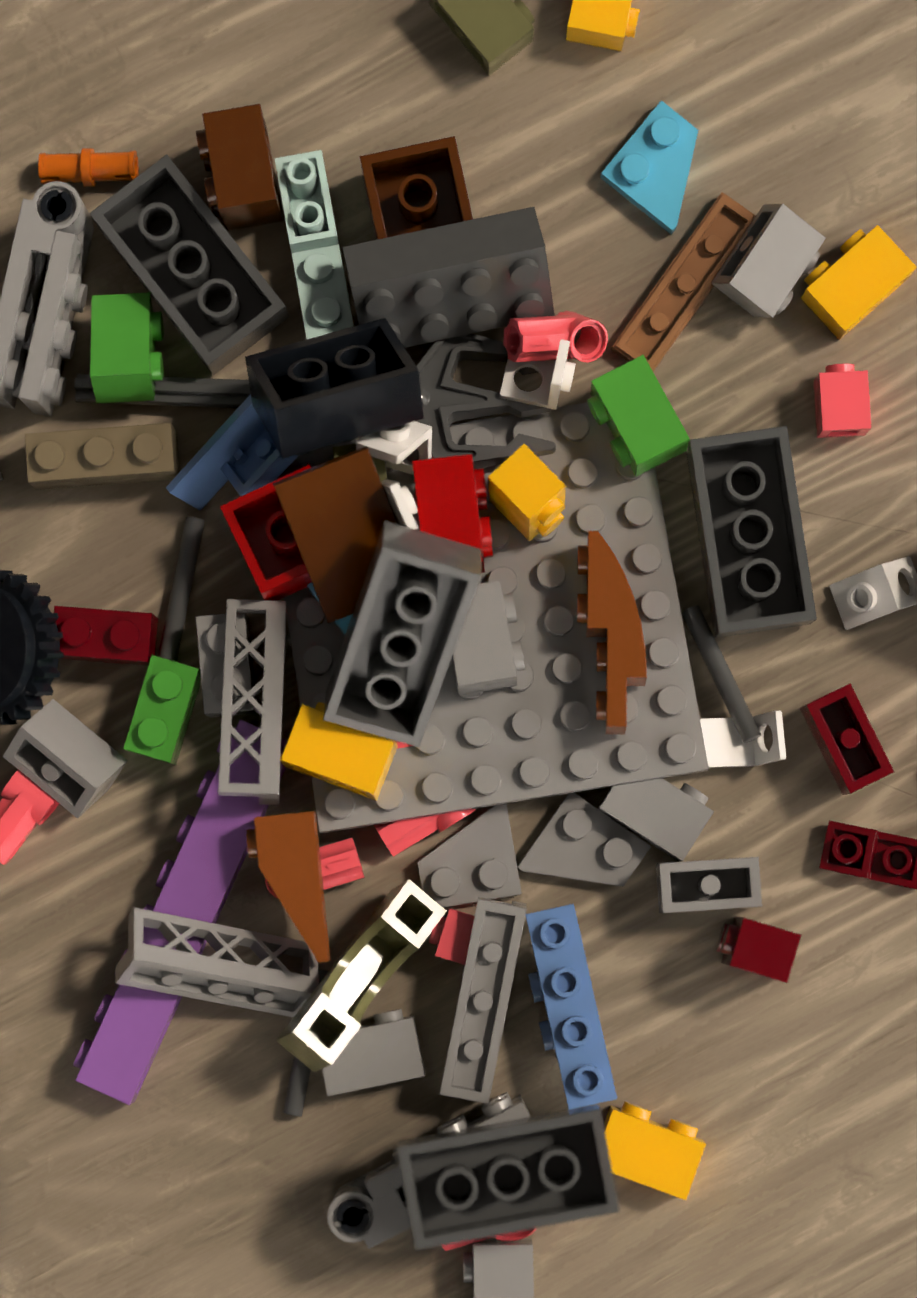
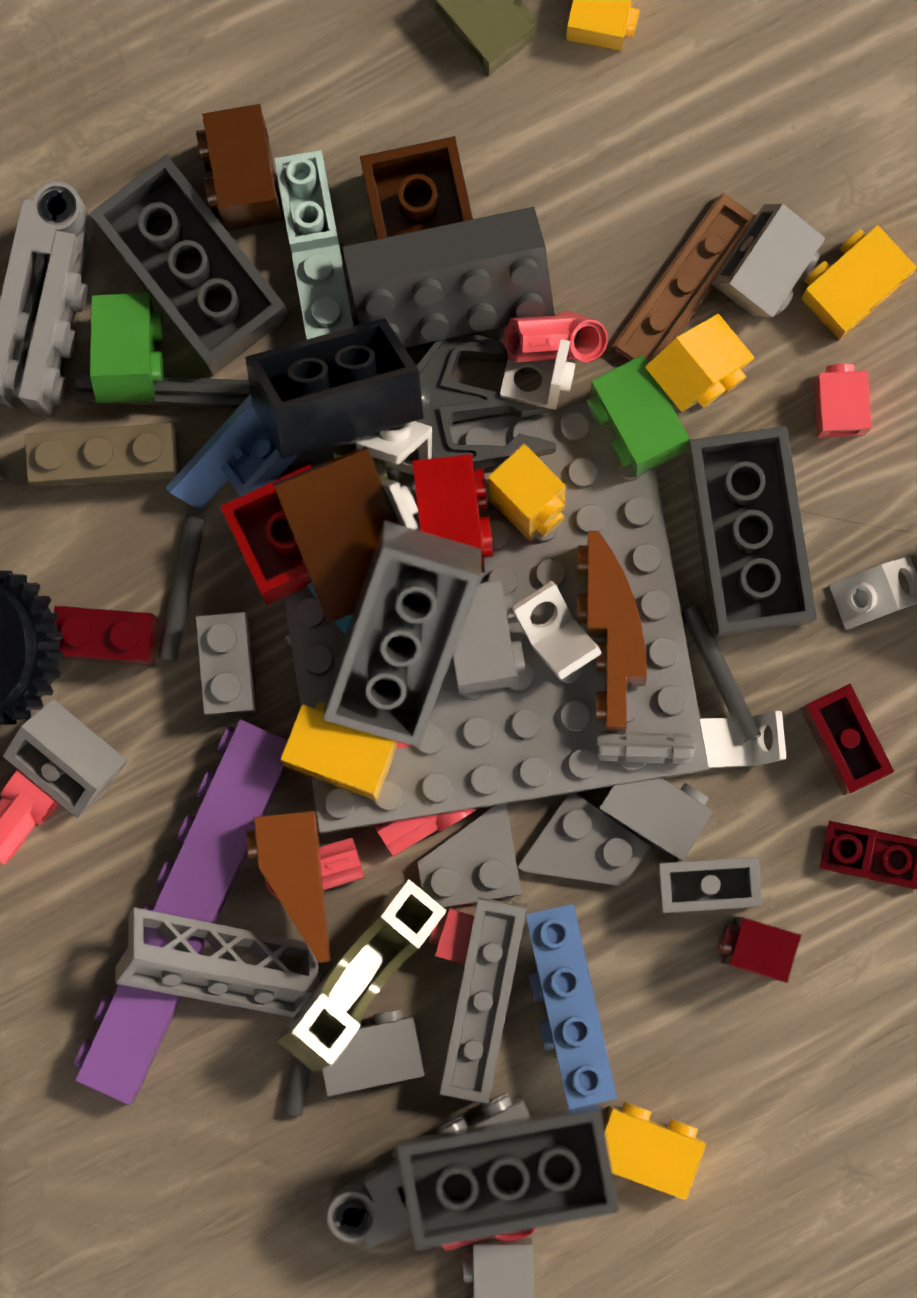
(88, 167): orange pin -> none
(163, 710): bright green brick -> none
(272, 701): light grey fence -> none
(559, 640): none -> white bracket
(645, 747): none -> light grey axle
(655, 166): medium azure wing -> none
(701, 364): none -> yellow brick

